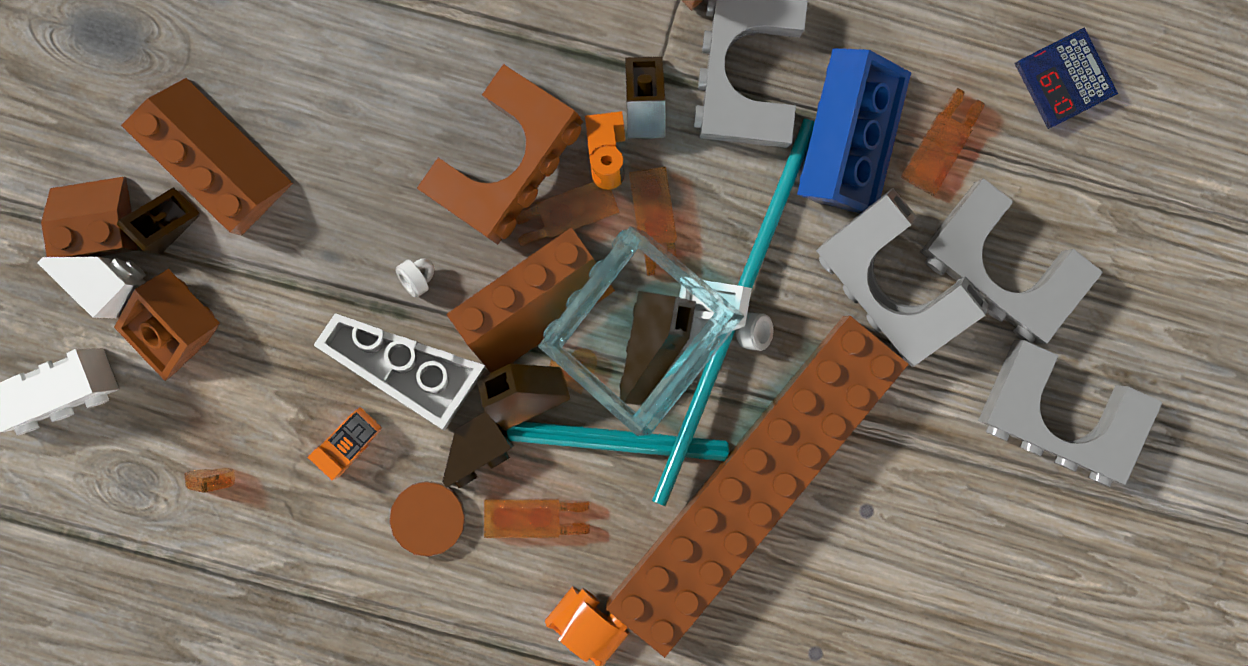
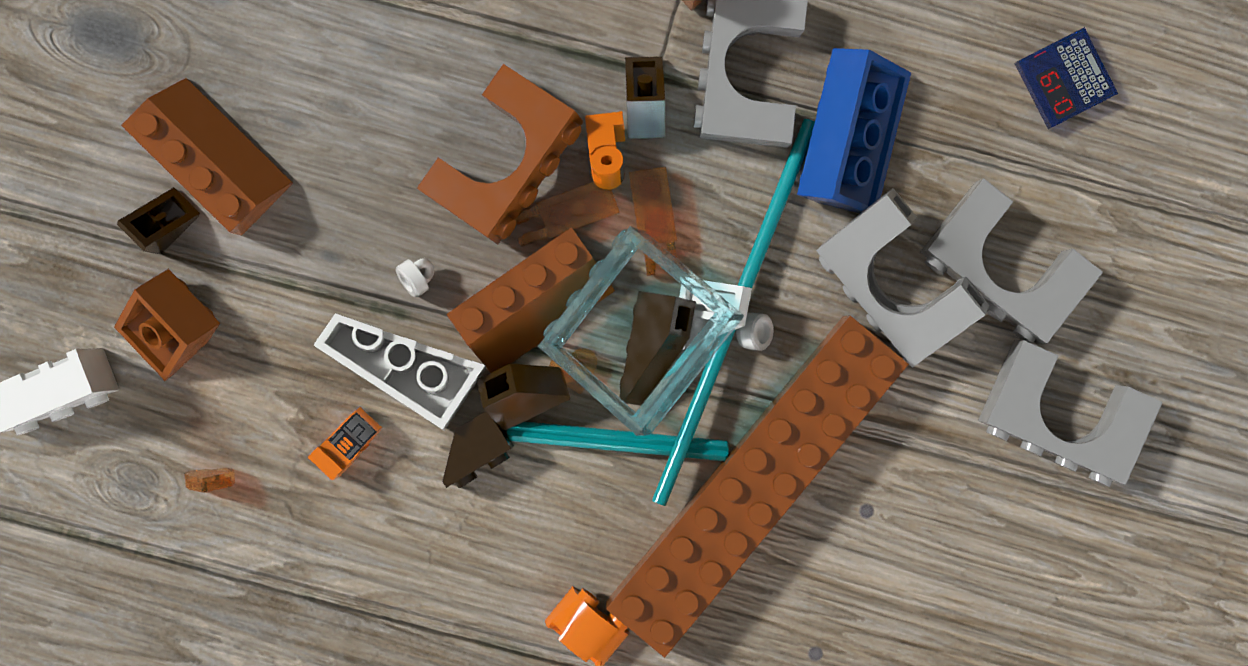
(84, 219): dark orange slope -> none
(96, 282): white slope -> none
(427, 518): dark orange tile -> none
(531, 518): clear orange hinge -> none
(941, 145): clear orange hinge -> none

